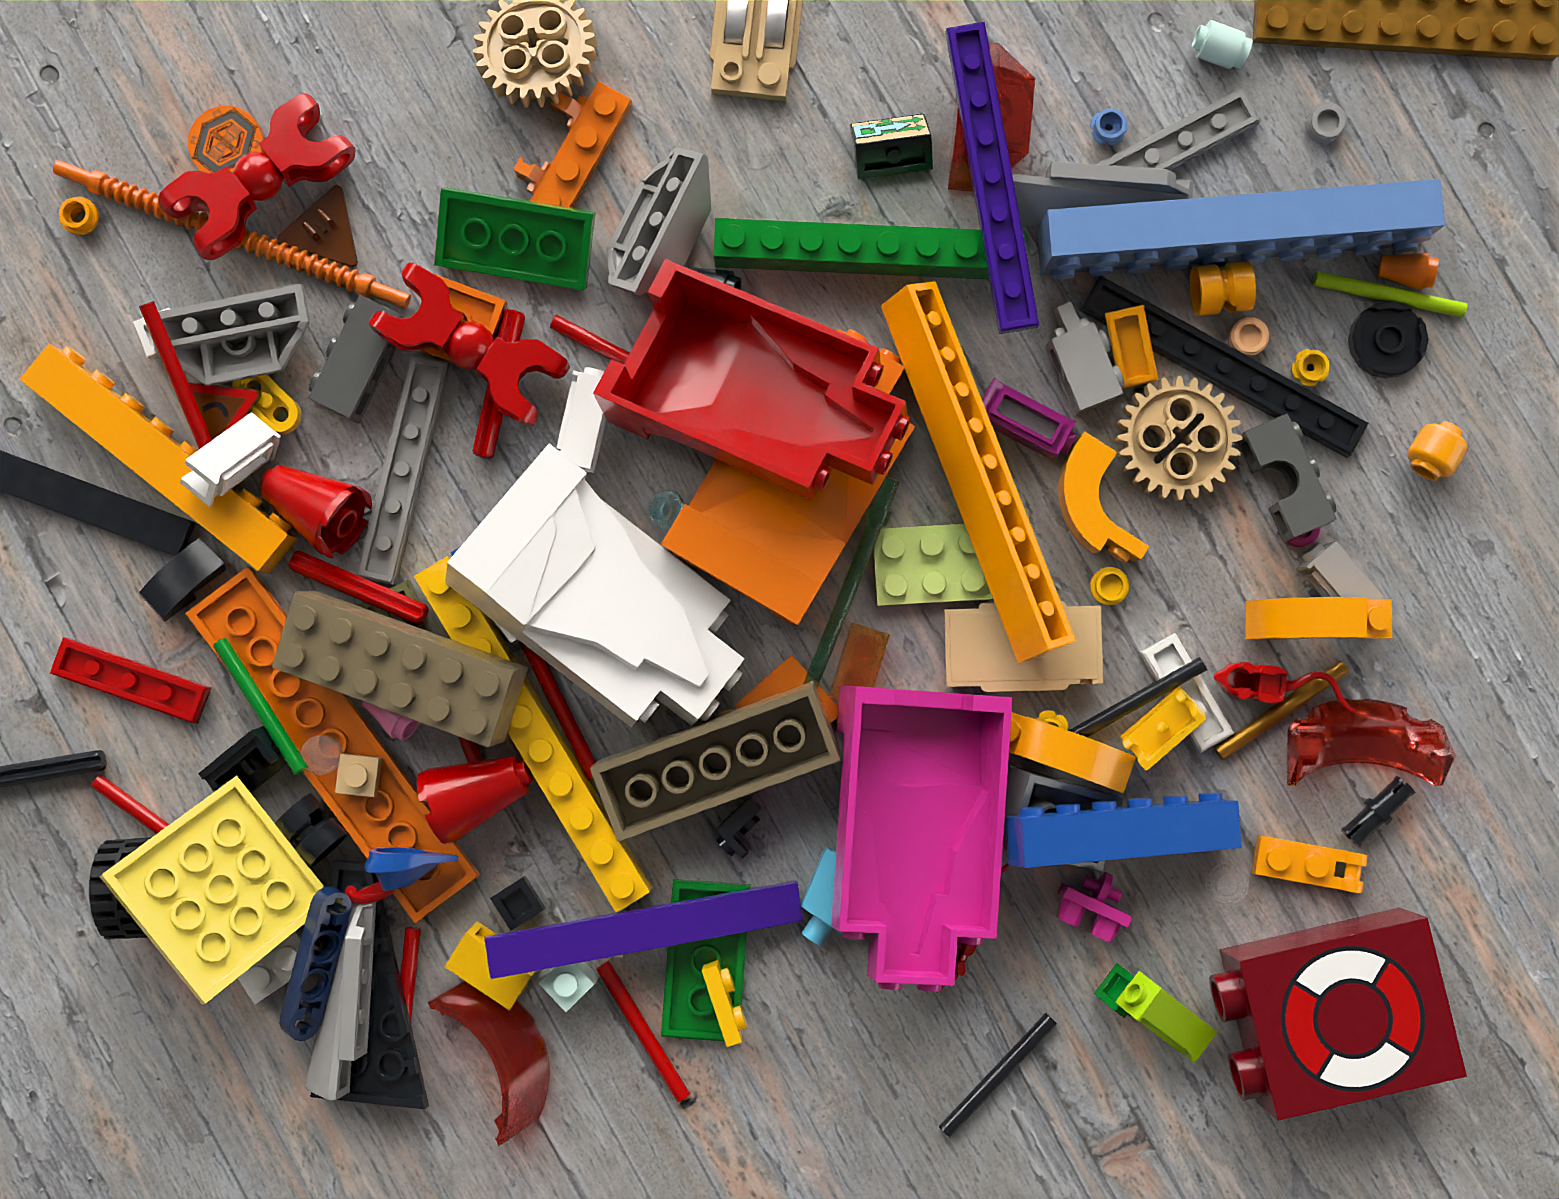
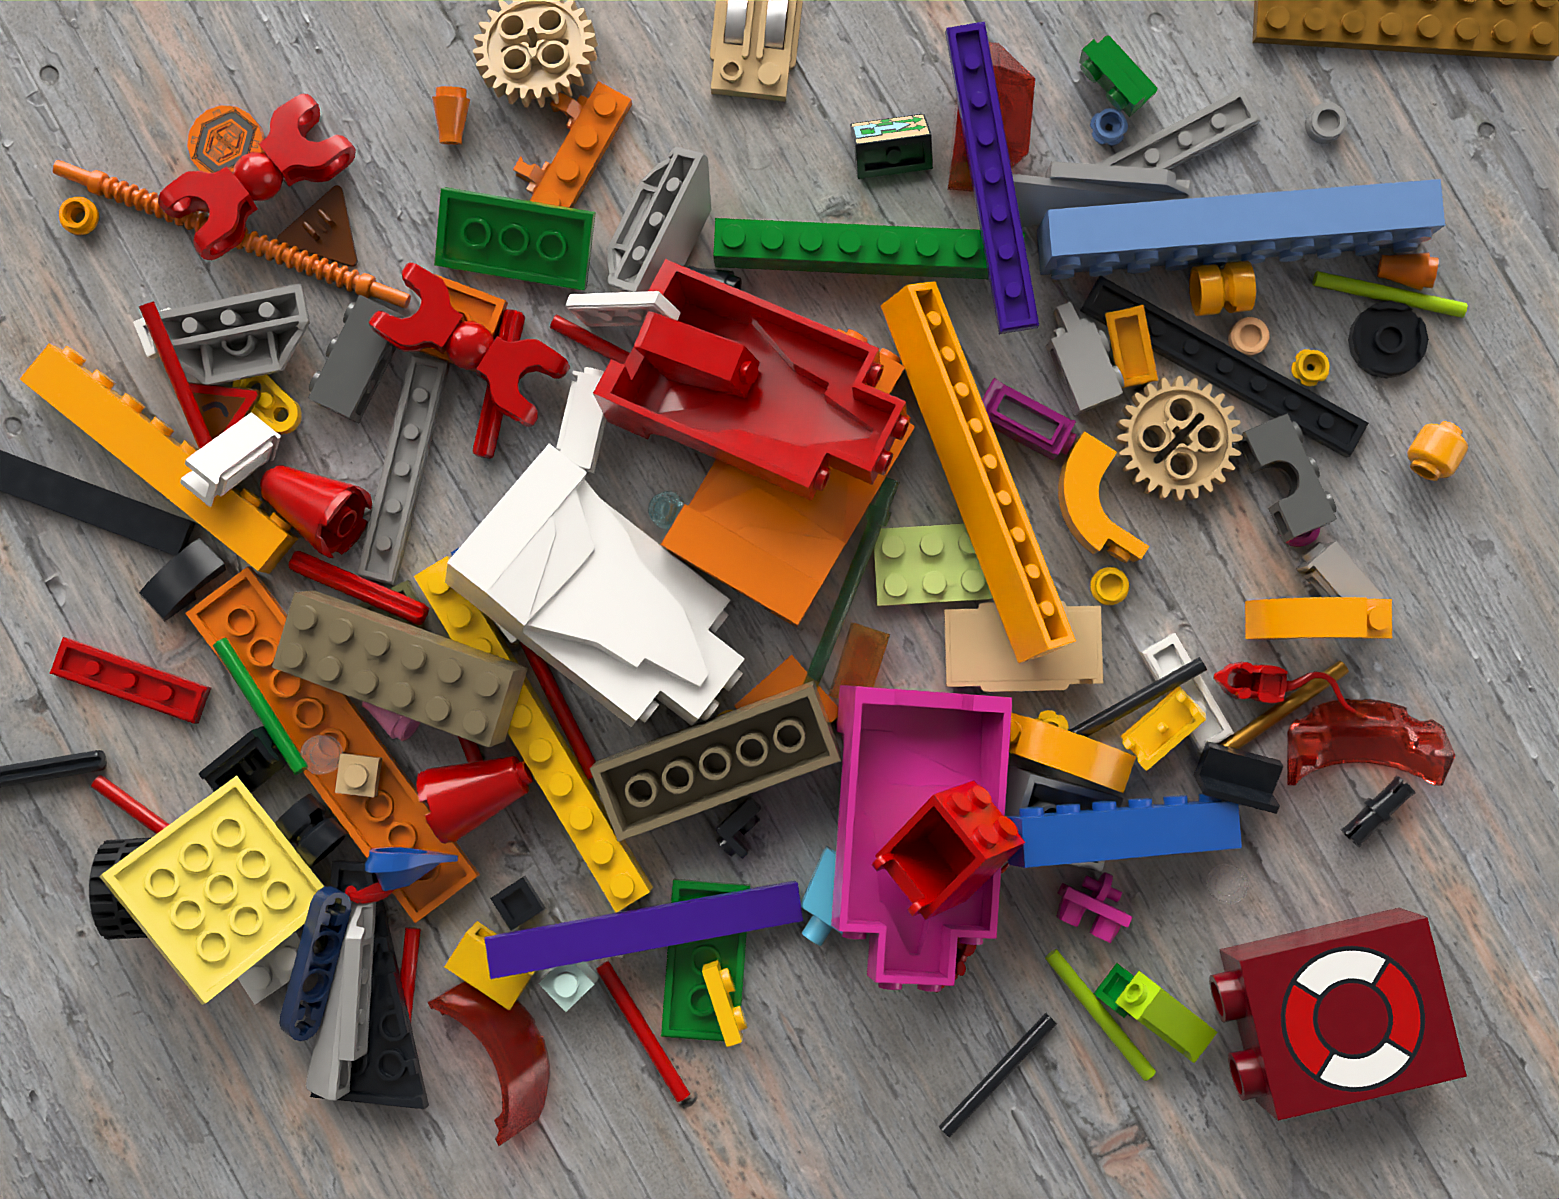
(451, 113): none -> orange cone
(619, 308): none -> white tile
(696, 356): none -> red slope
(949, 849): none -> red container
(1100, 1015): none -> lime bar
(1117, 74): none -> green bracket
(1221, 45): light aqua brick -> none
(1238, 776): none -> black panel
(1307, 863): light orange plate -> none

